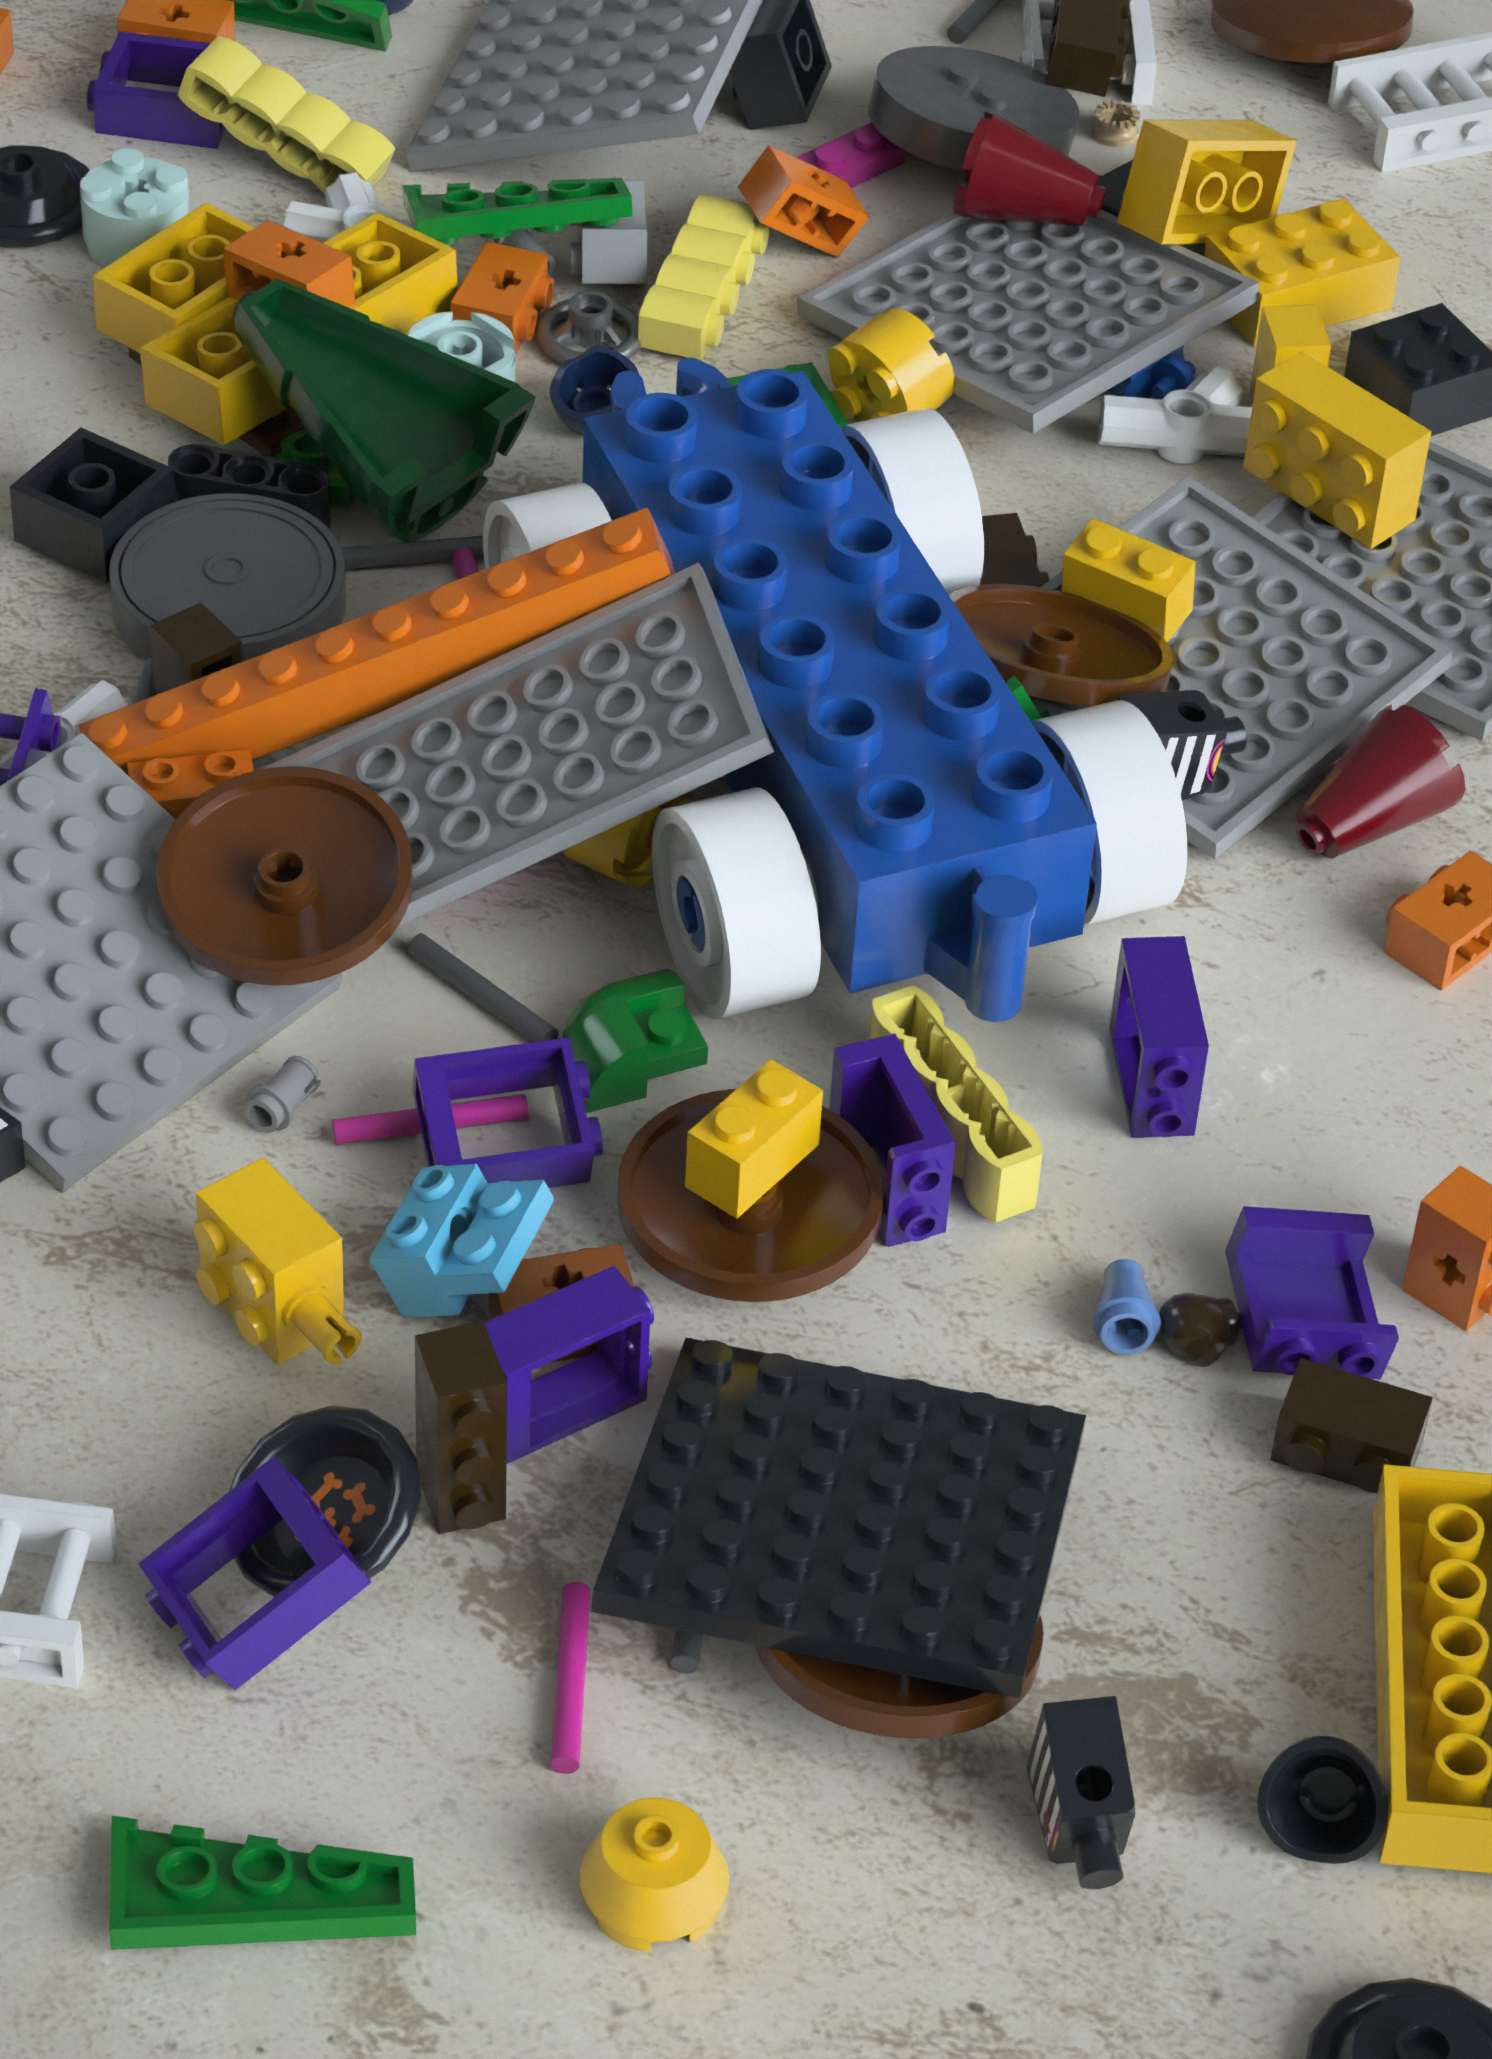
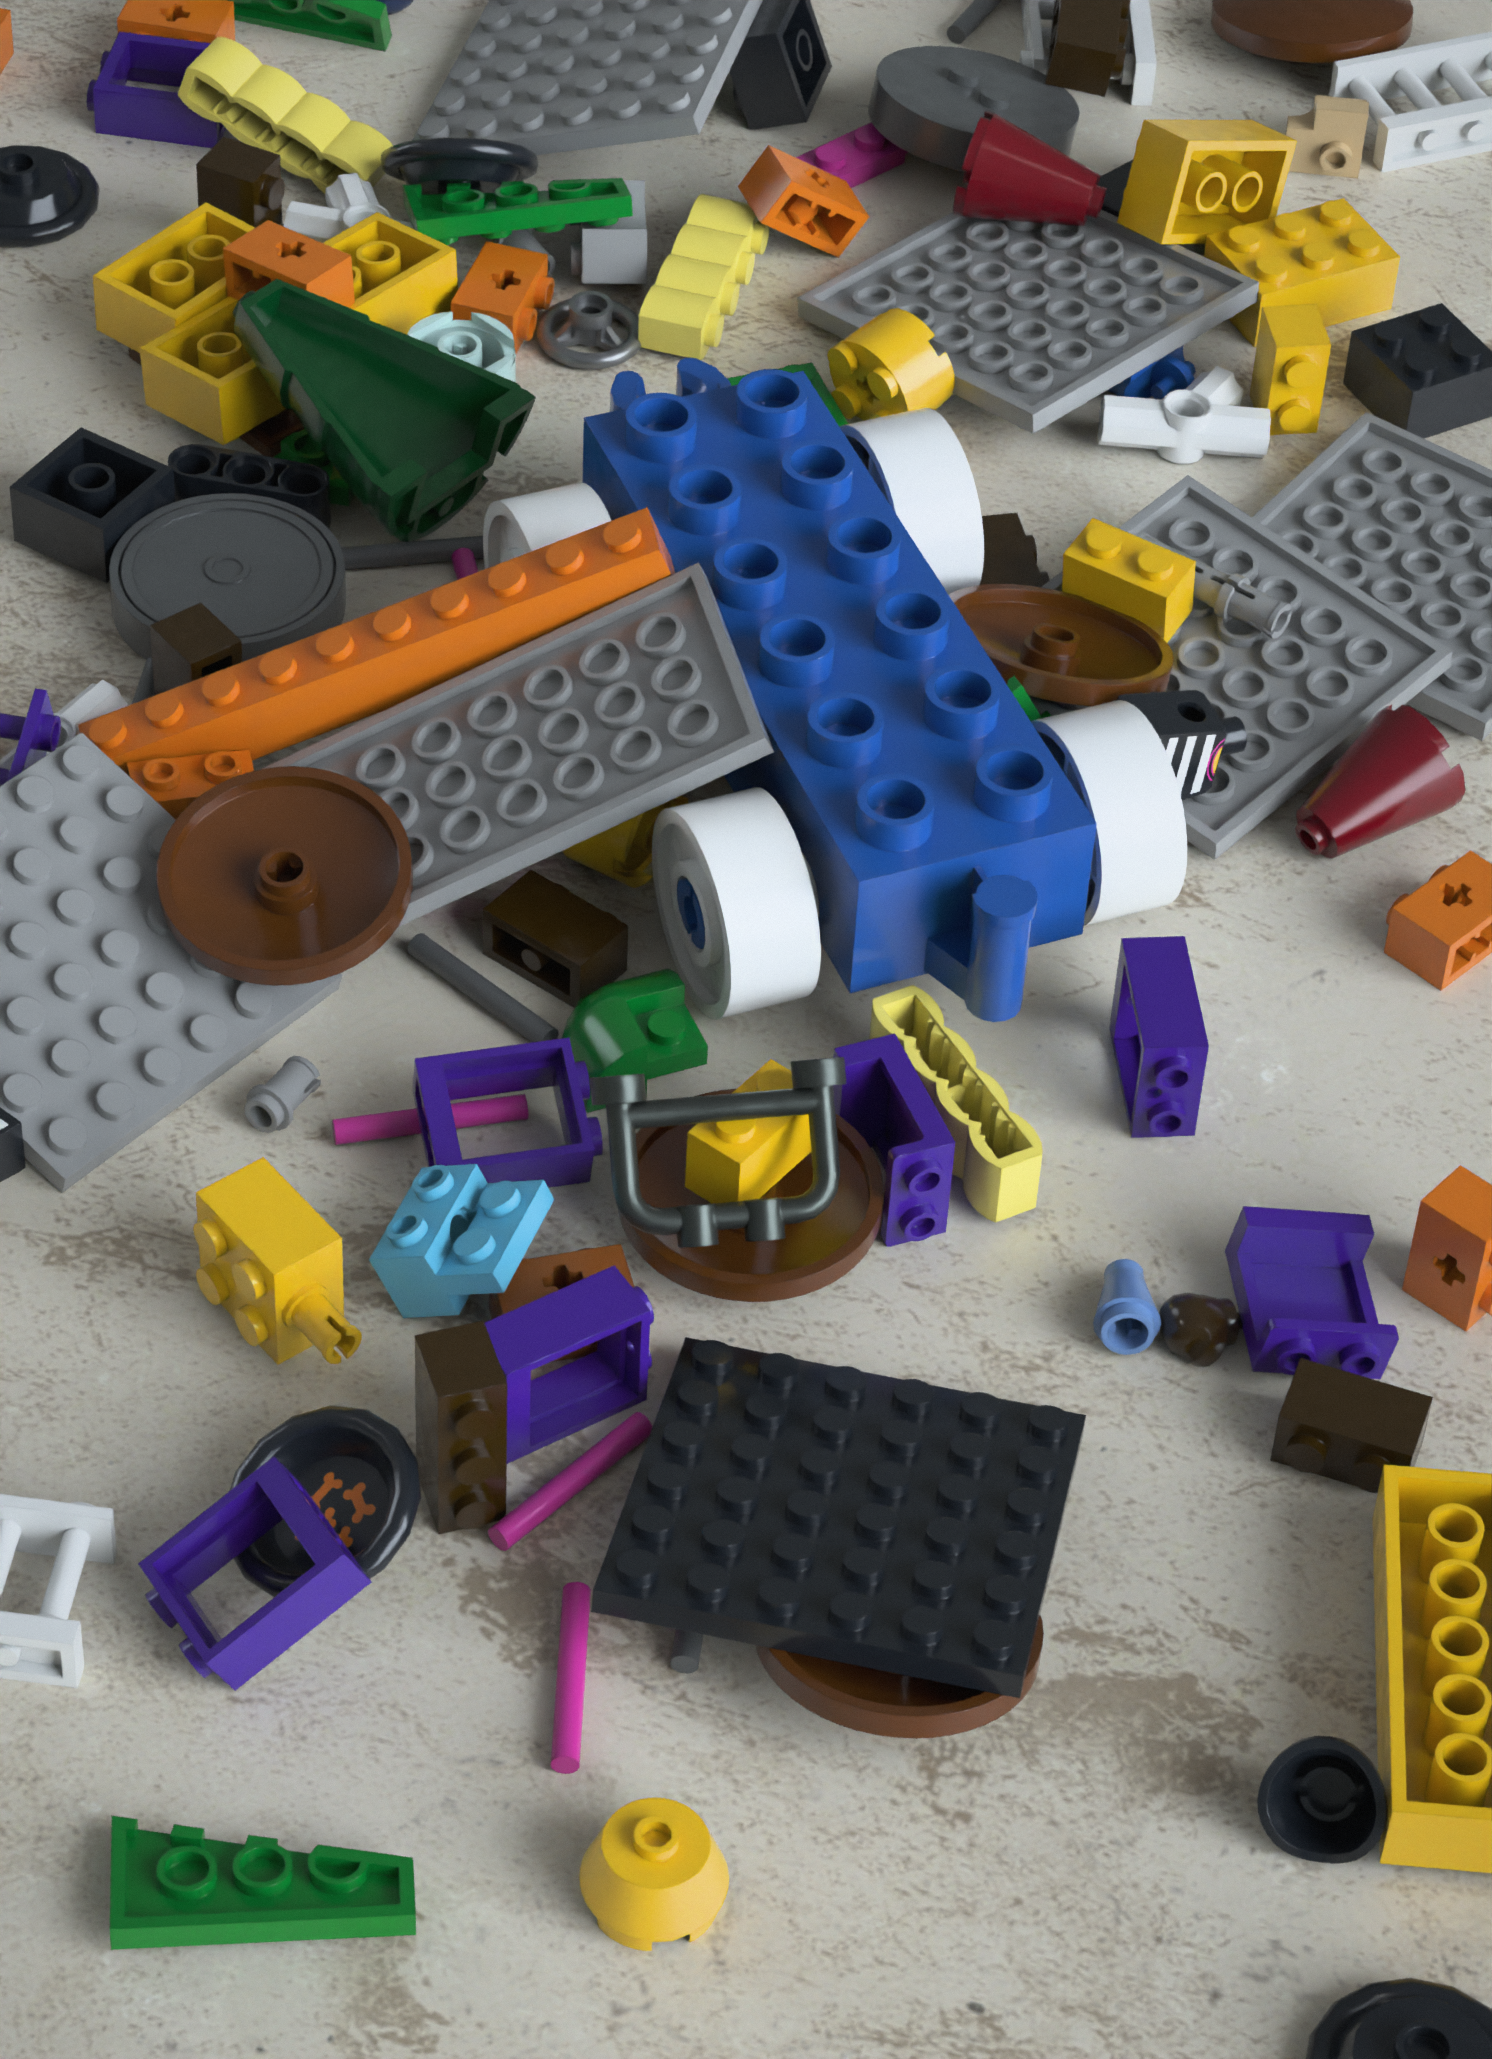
(130, 203): light aqua brick -> none
(242, 182): none -> dark brown brick
(458, 160): none -> black piece
(554, 938): none -> dark brown brick
(570, 1481): none -> dark pink bar
(594, 375): dark blue helmet -> none
(699, 1223): none -> pearl dark grey bar
(1083, 1787): black torso -> none
(1116, 123): tan bush -> none
(1235, 597): none -> light grey pin
(1329, 137): none -> tan brick
(1336, 449): yellow brick -> none

